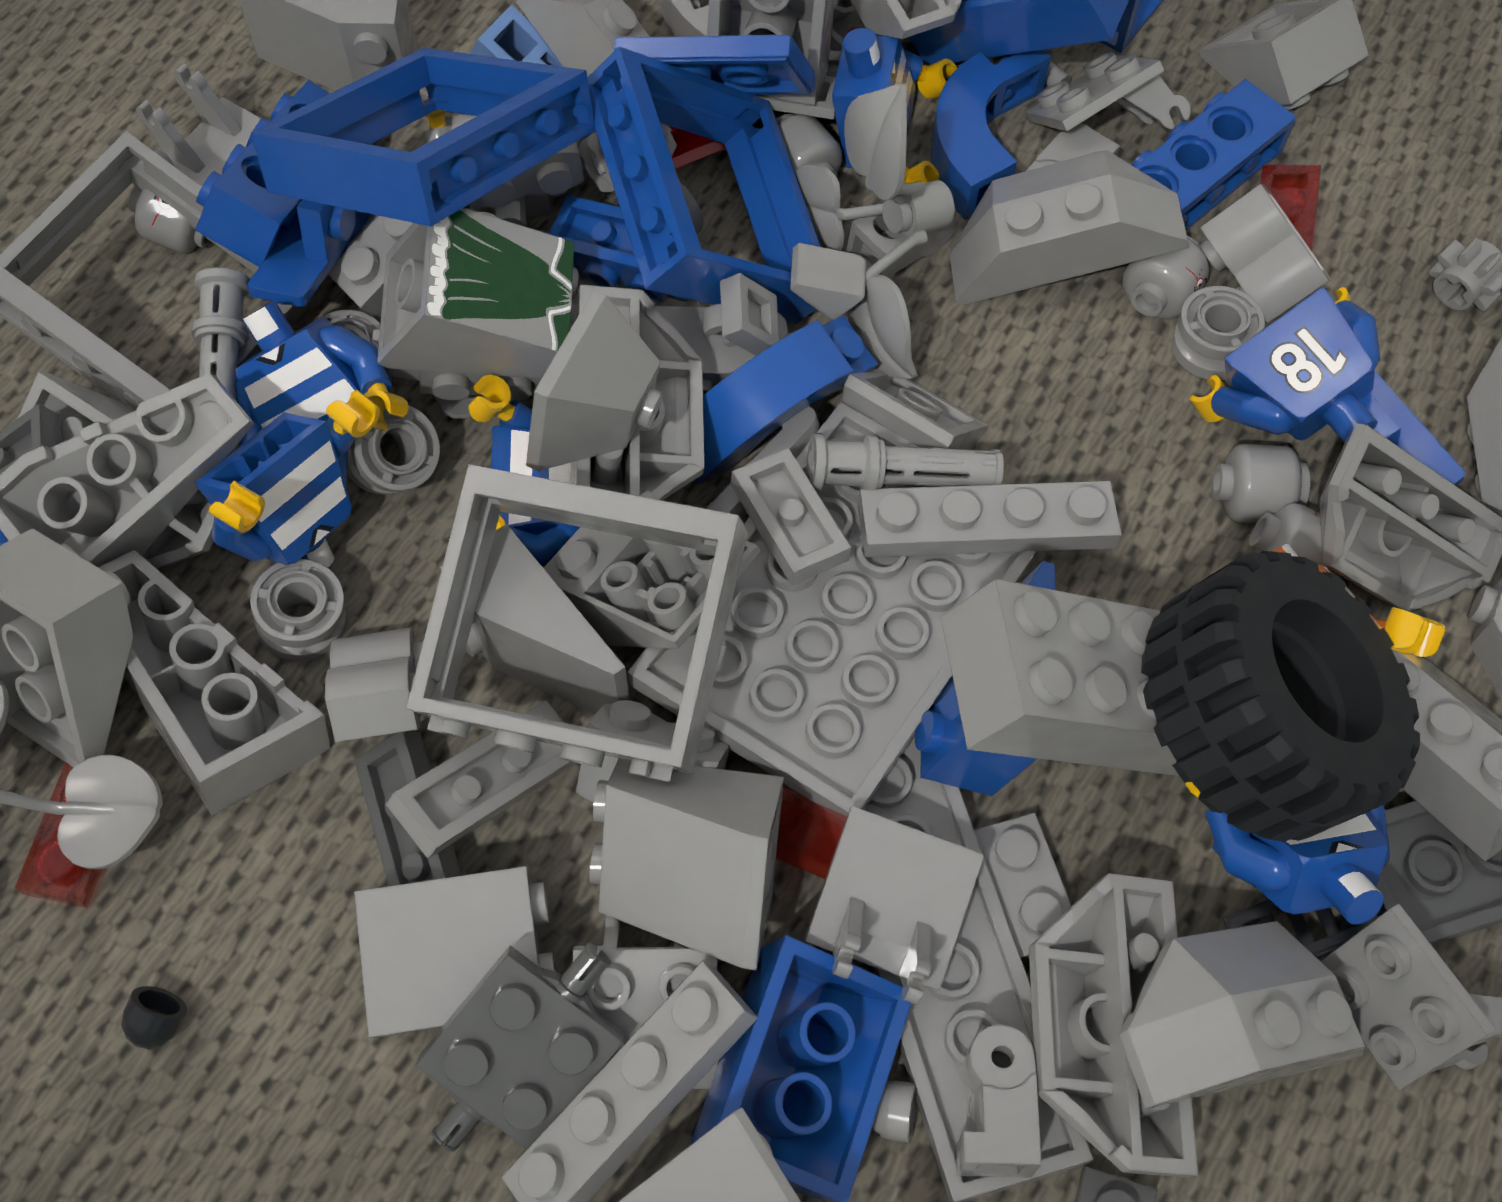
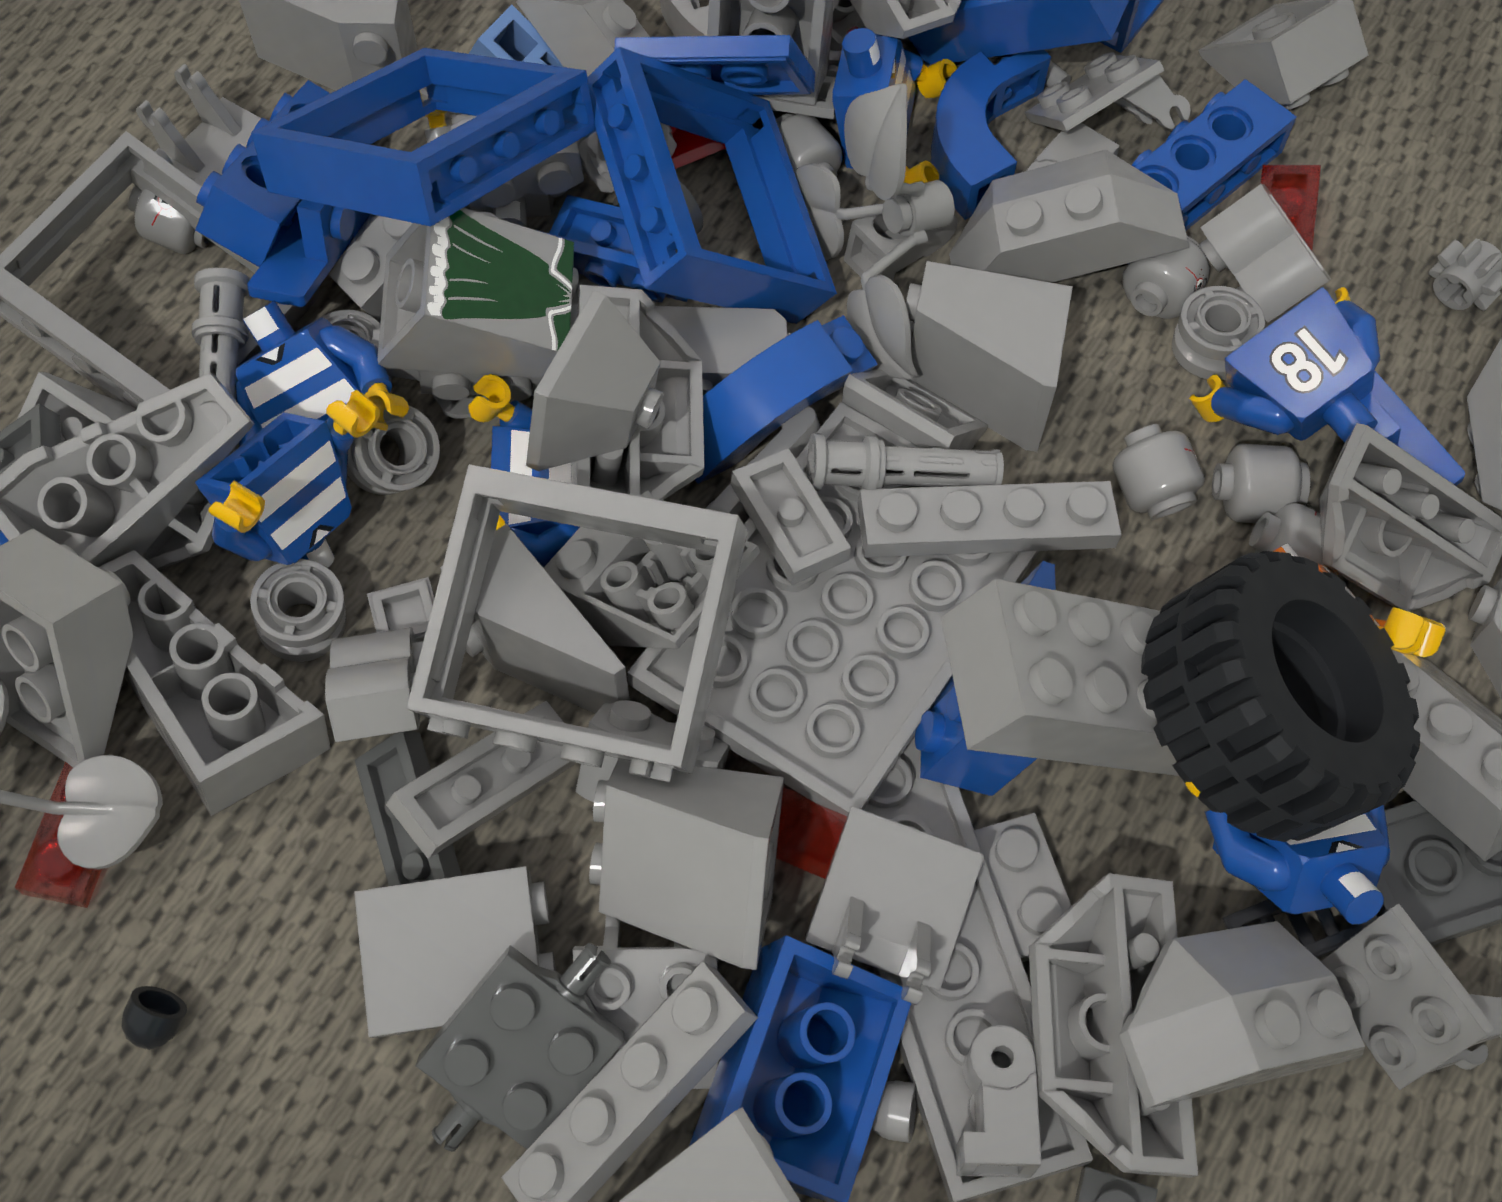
(403, 607): none -> light grey tile
(744, 316): light grey tile -> none
(828, 278): light grey slope -> none
(990, 345): none -> light grey slope
(1158, 472): none -> light grey head

